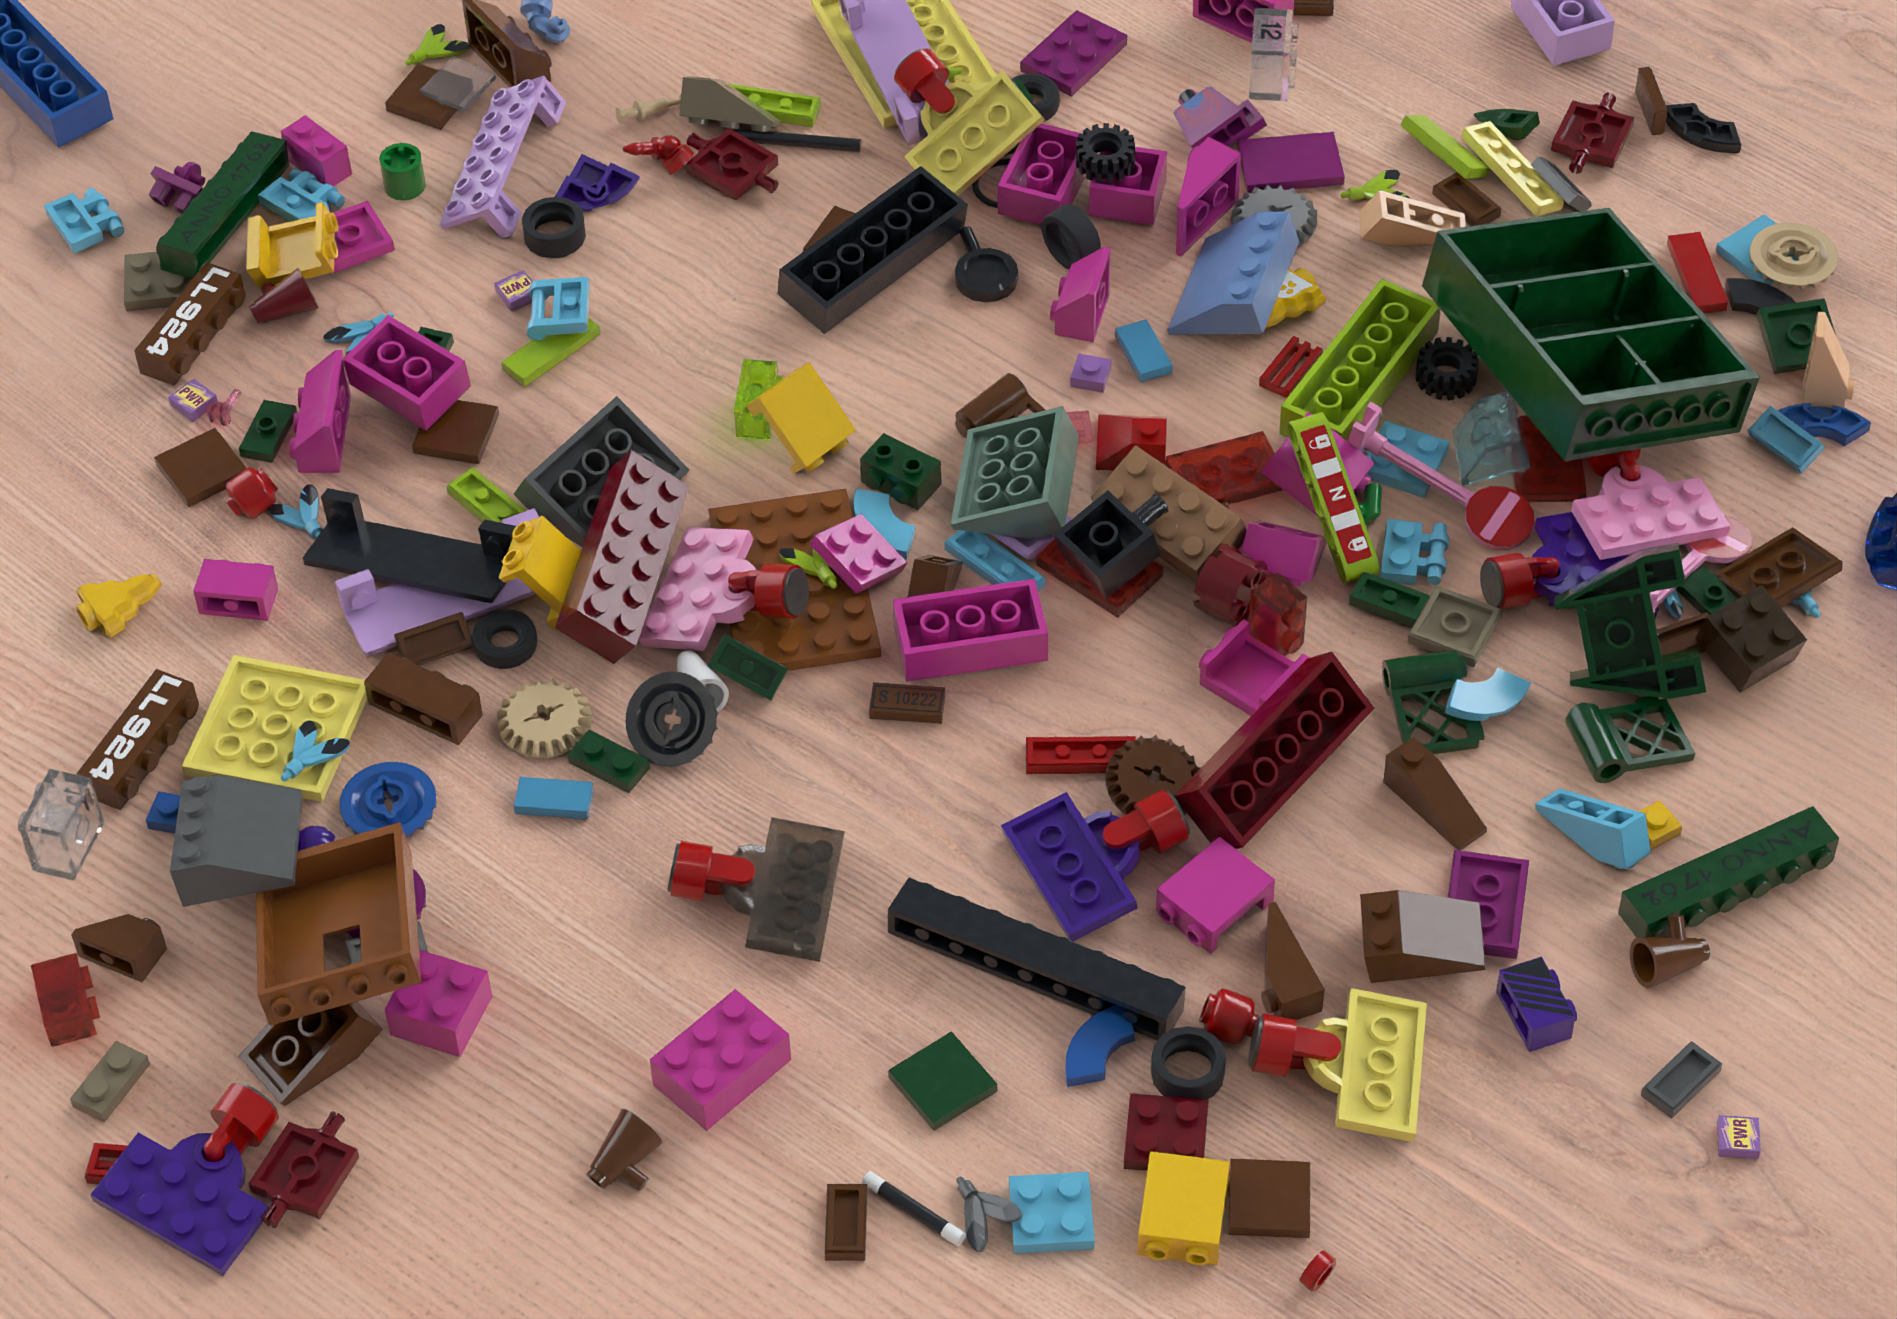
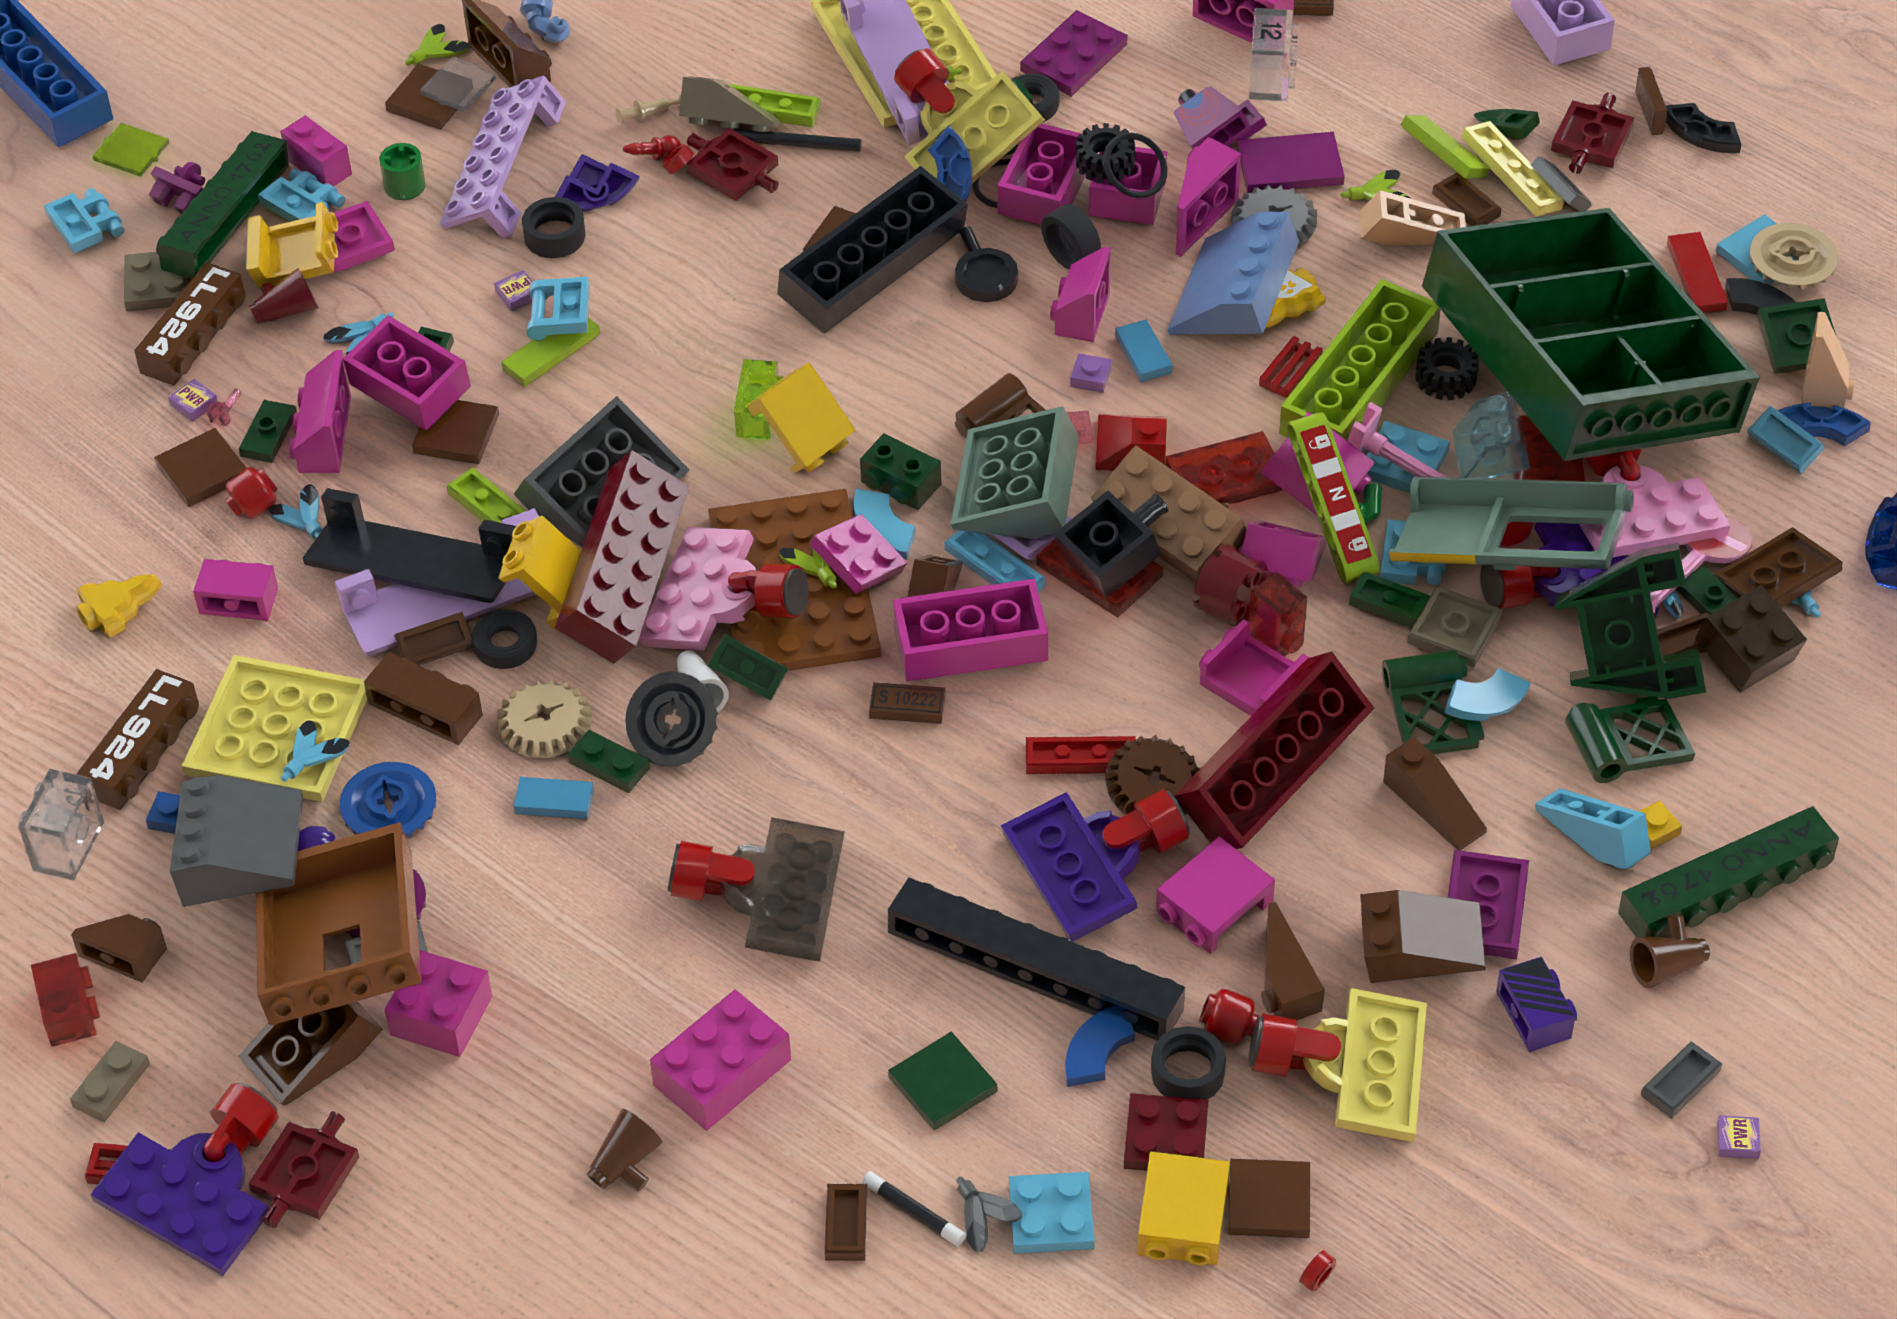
(130, 149): none -> clear neon green piece
(953, 162): none -> blue tile
(1106, 163): none -> black tyre
(1468, 518): none -> sand green piece

